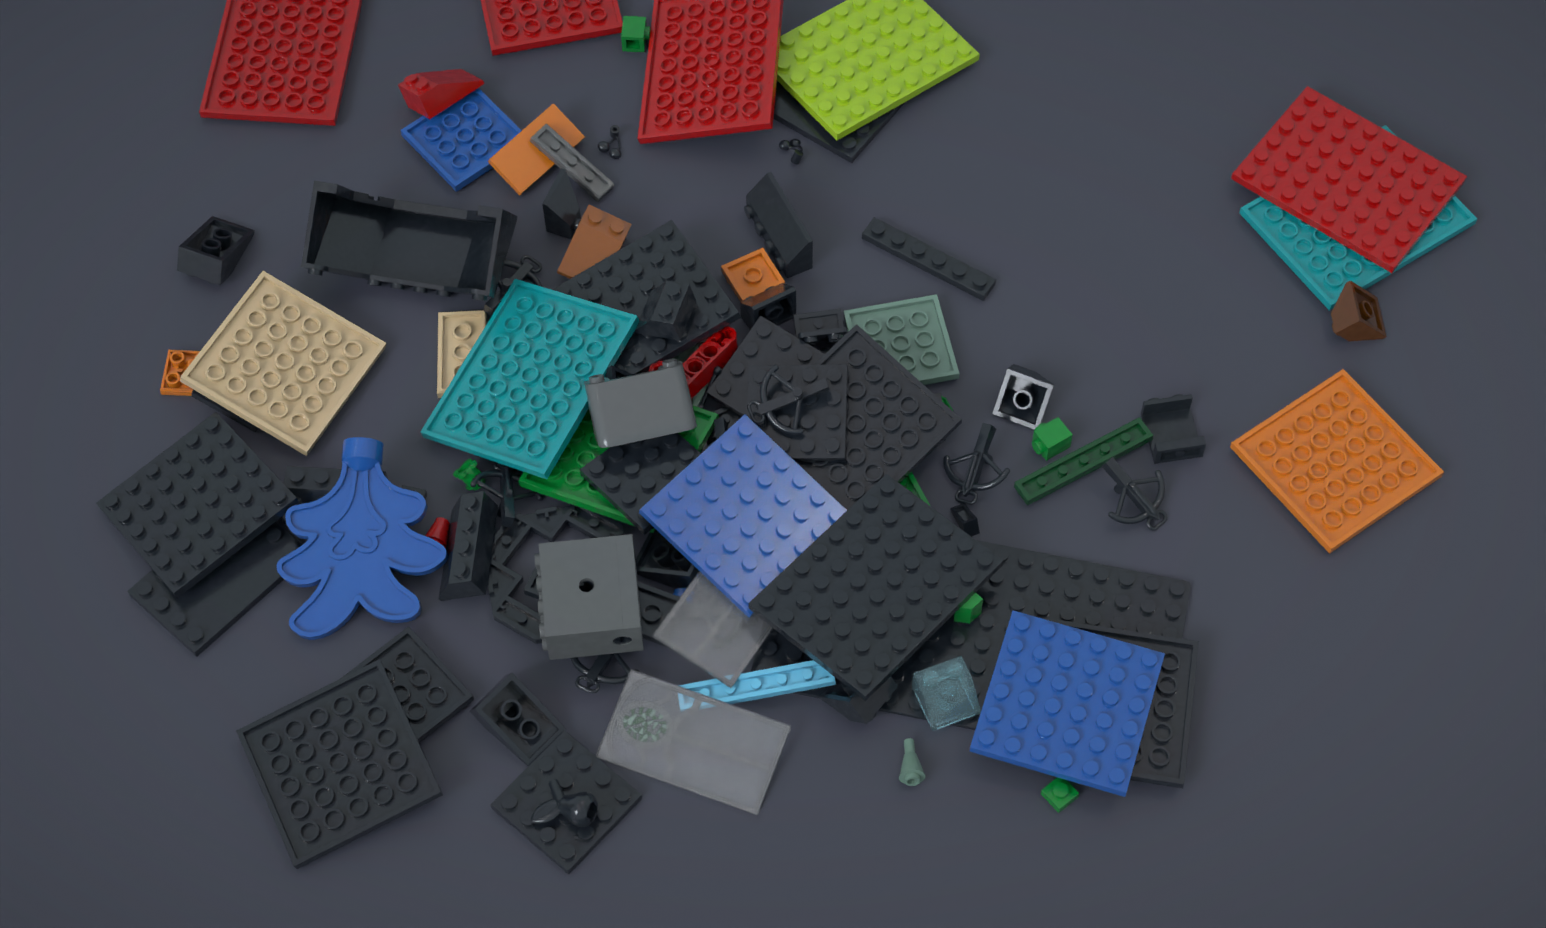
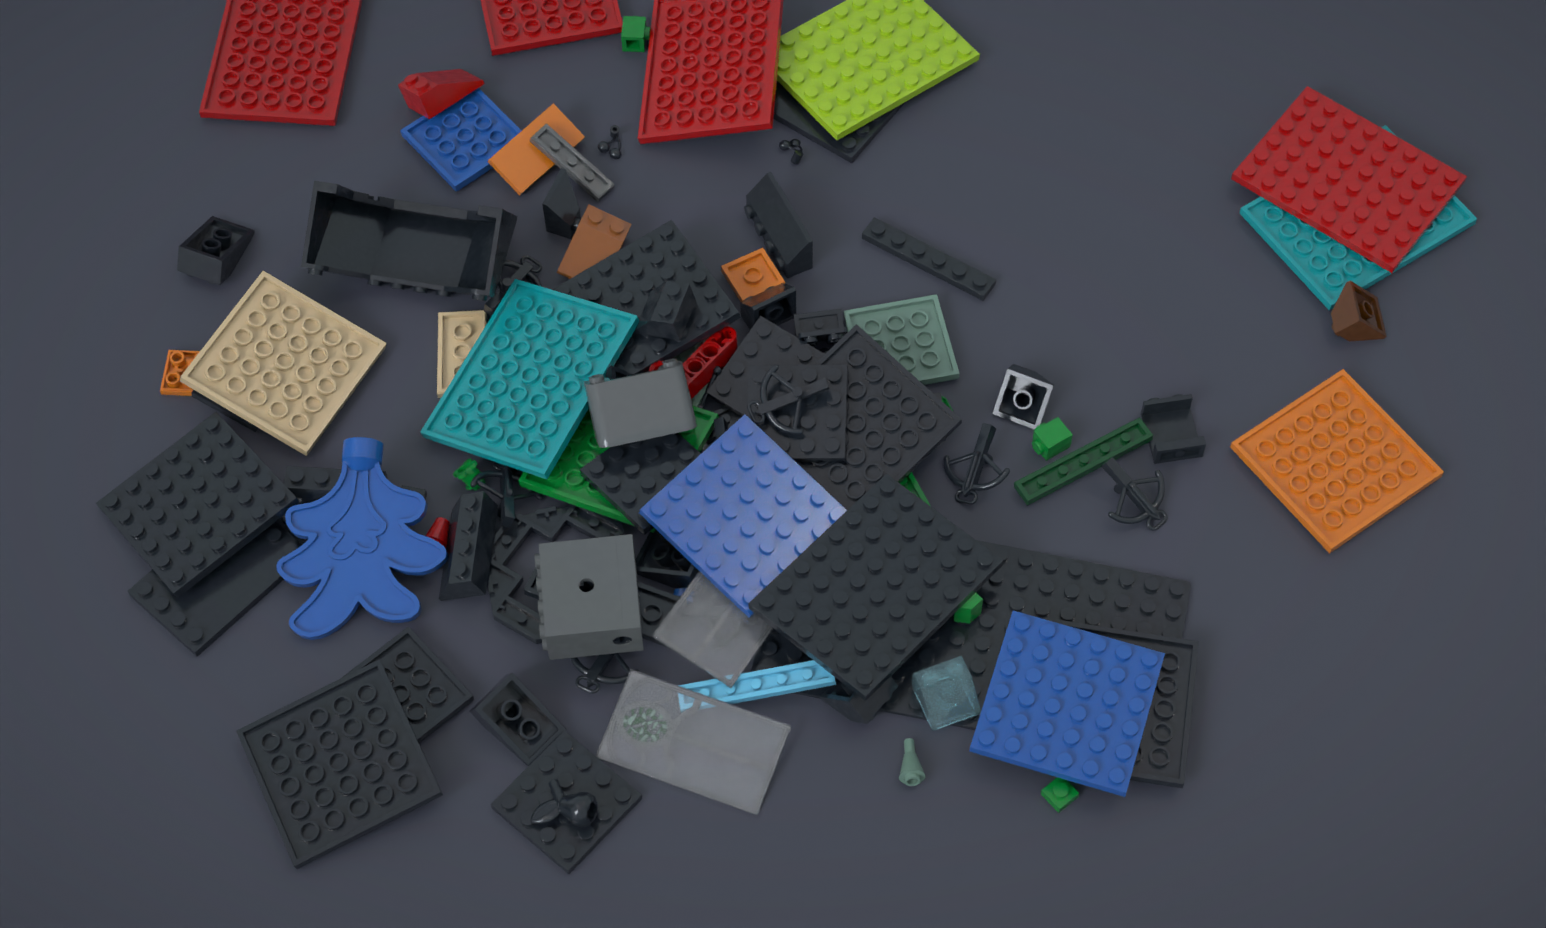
(966, 519): black piece -> none

